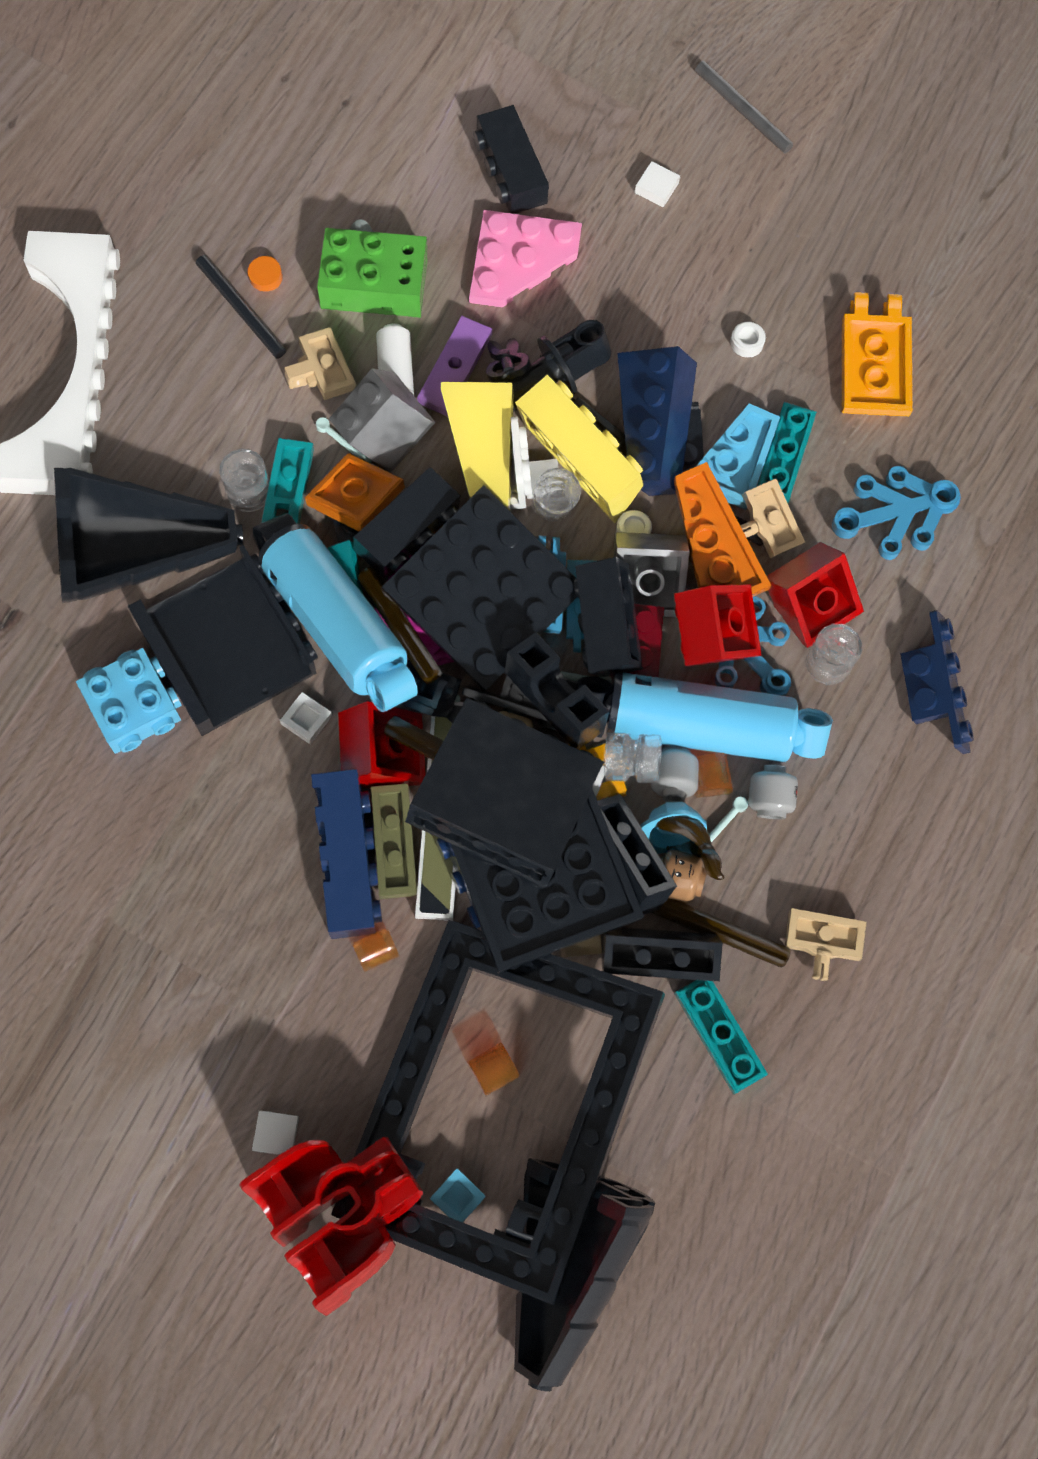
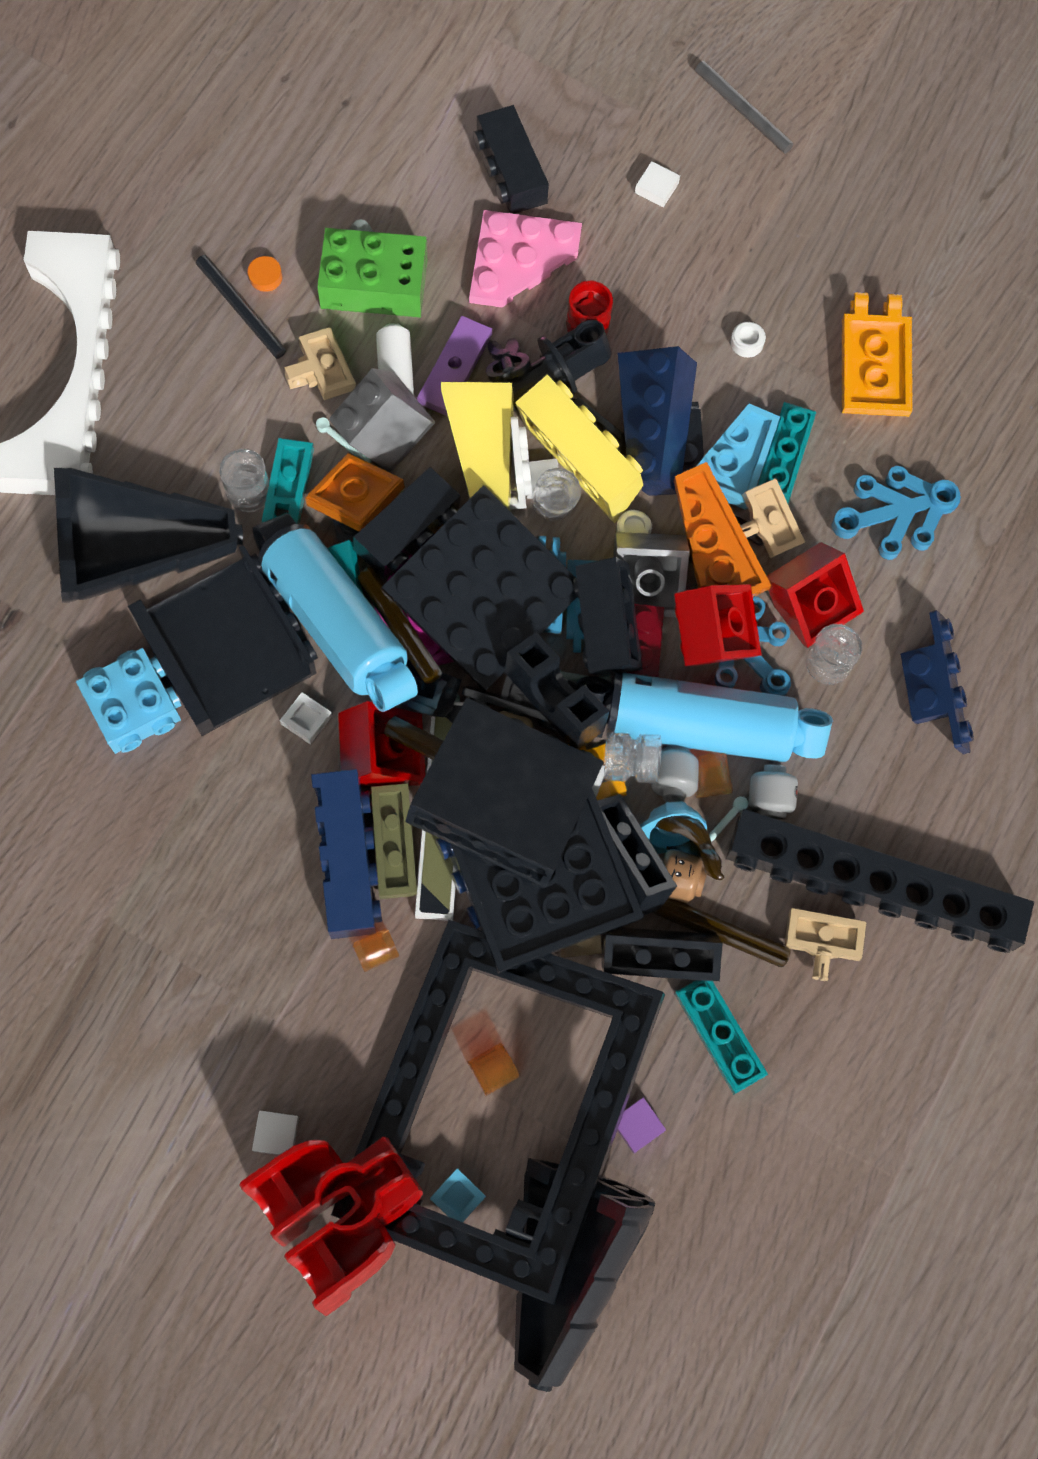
(589, 302): none -> red wheel
(639, 1125): none -> medium lavender tile
(1009, 912): none -> black brick

